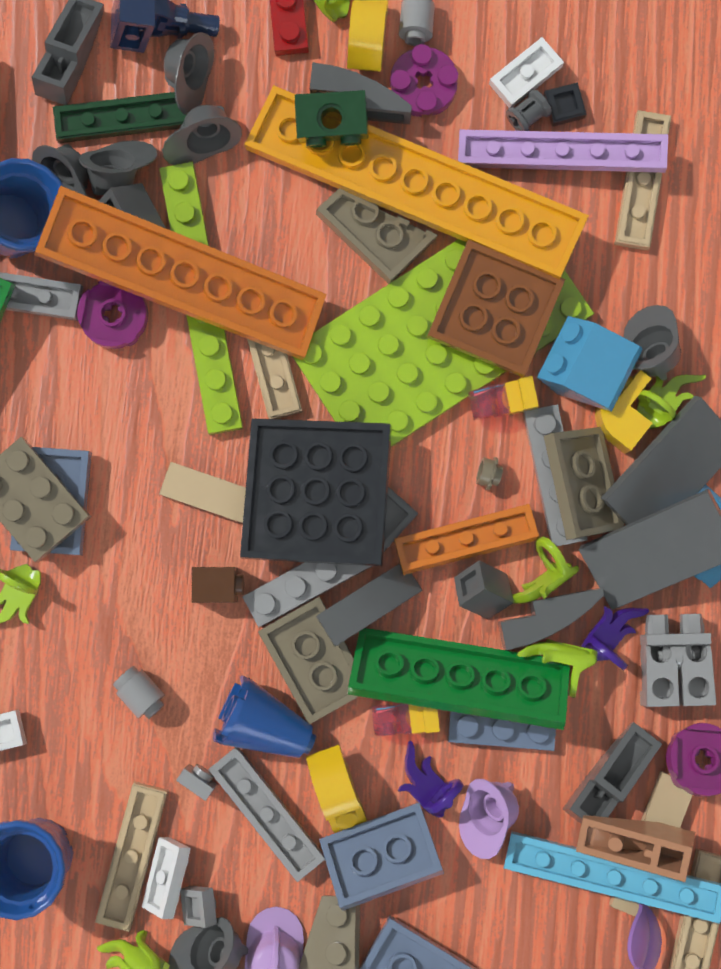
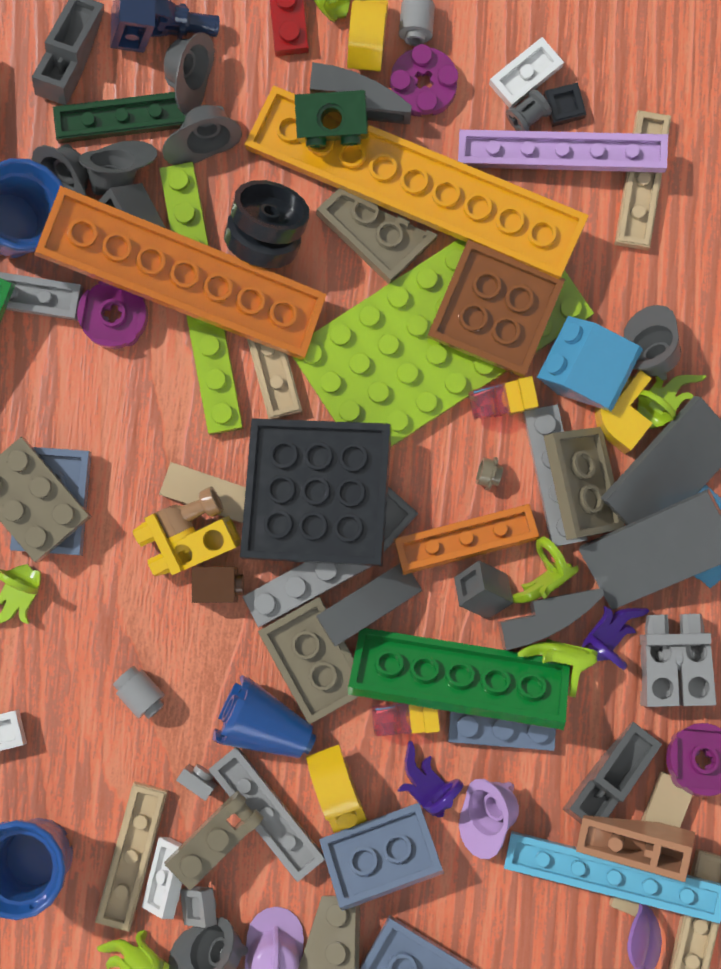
(180, 542): none -> yellow hips
(212, 841): none -> dark tan plate
(266, 224): none -> black wheel

